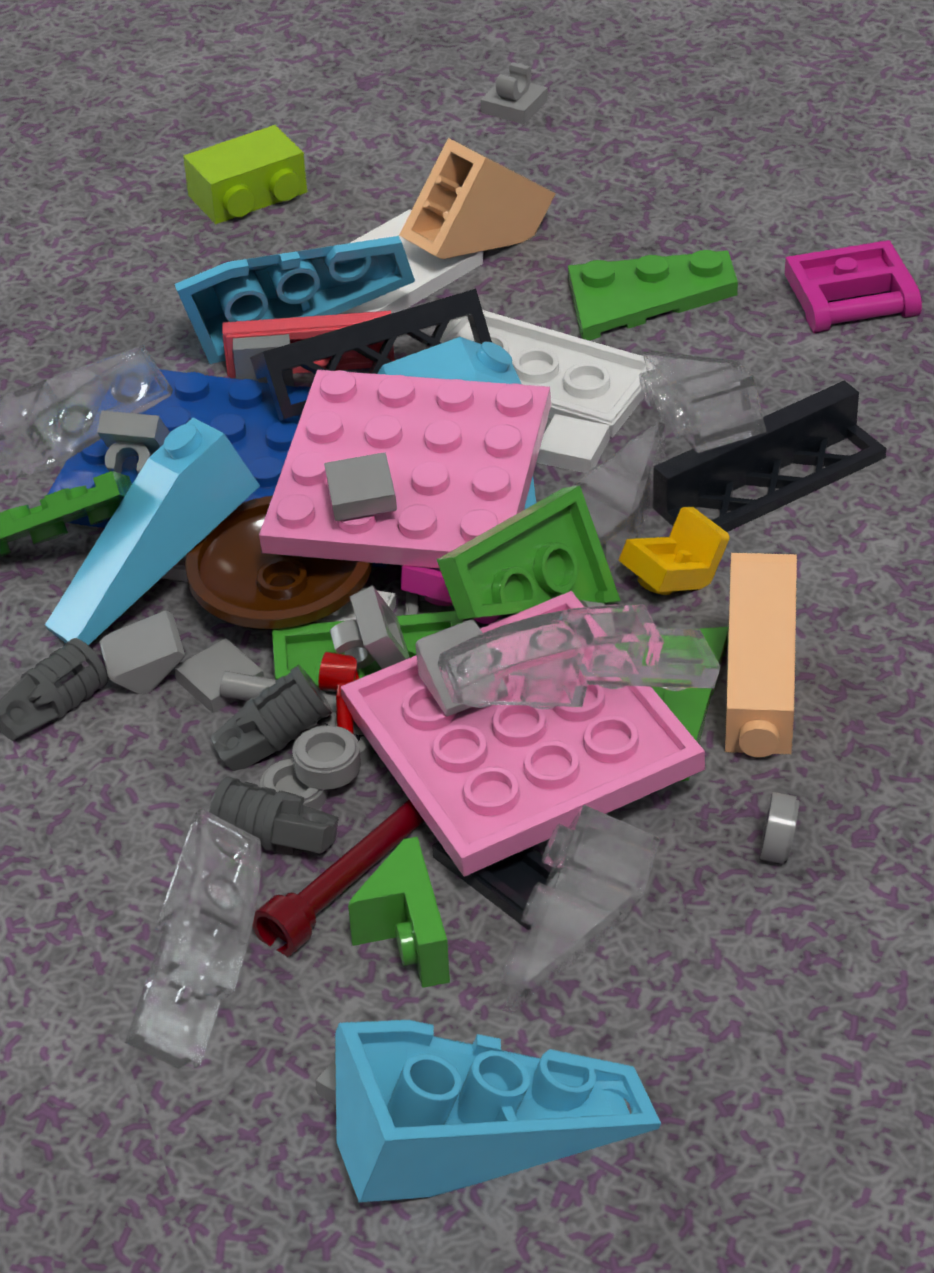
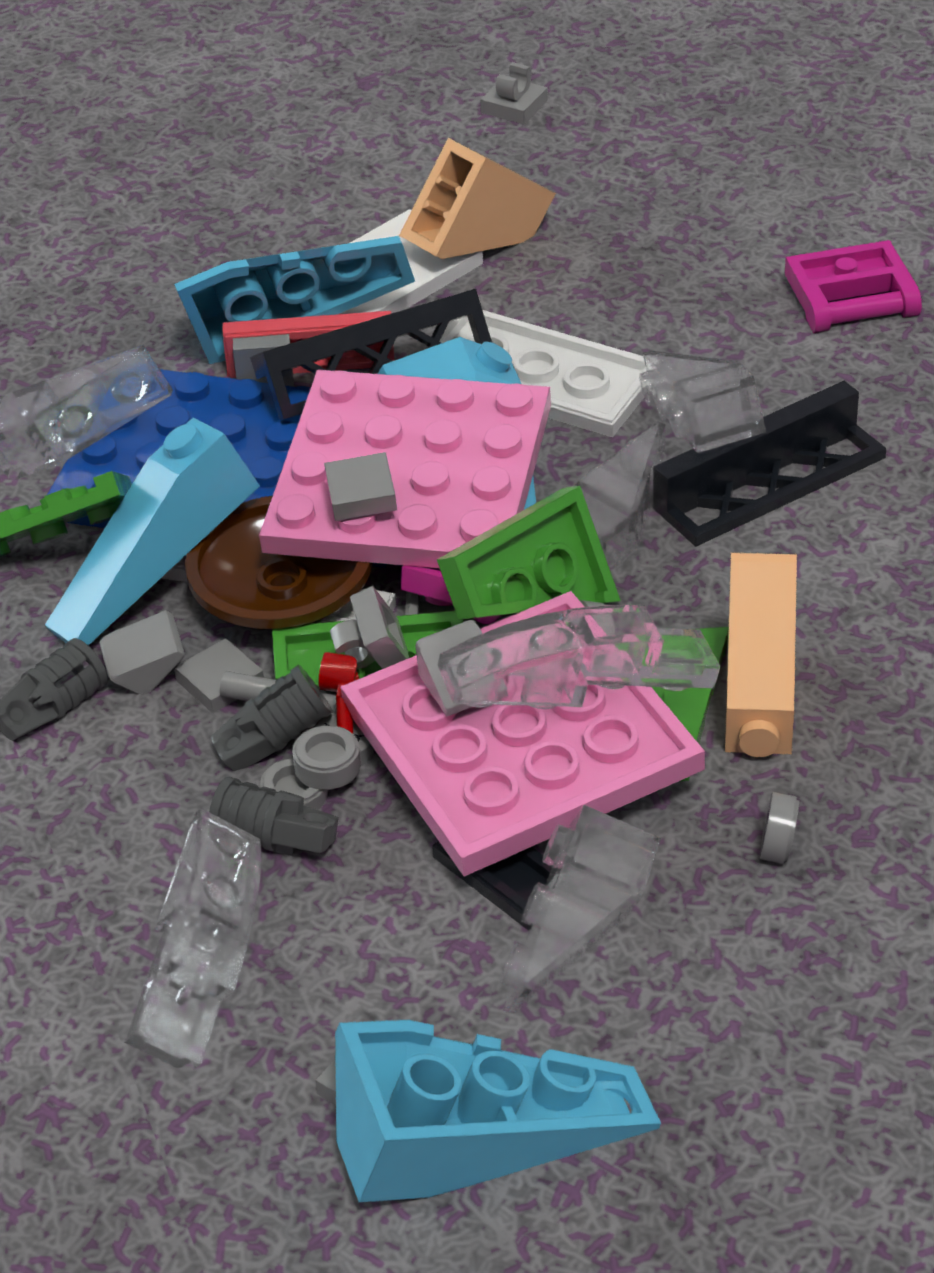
(130, 436): light grey tile -> none
(245, 174): lime brick -> none
(294, 914): dark red piece -> none
(402, 906): bright green slope -> none
(573, 443): white tile -> none
(636, 289): bright green wing -> none
(679, 561): yellow bracket -> none

